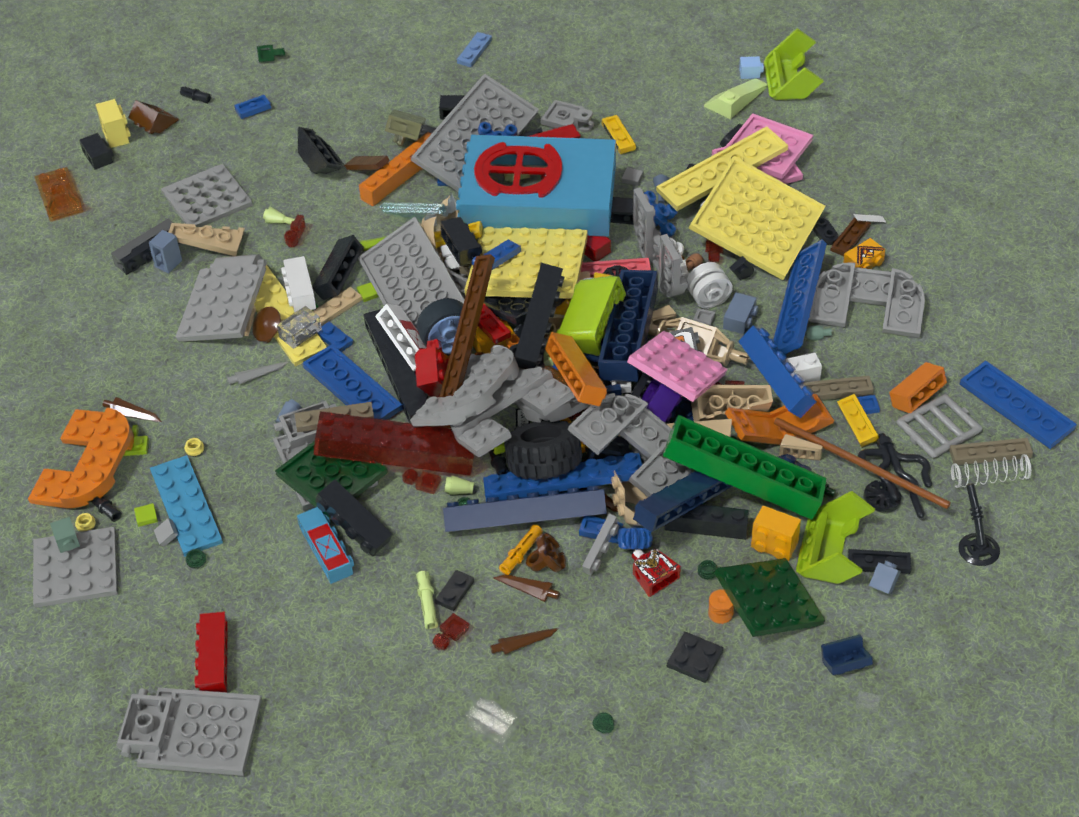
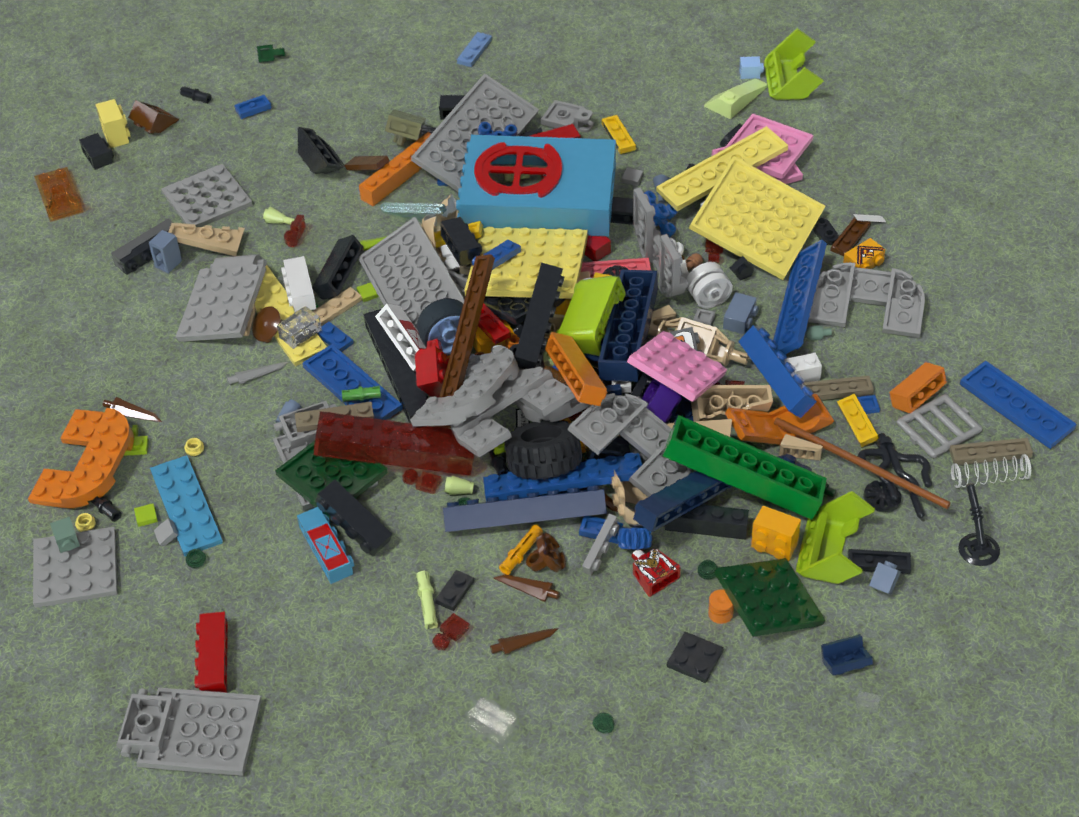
(361, 394): none -> bright green pin

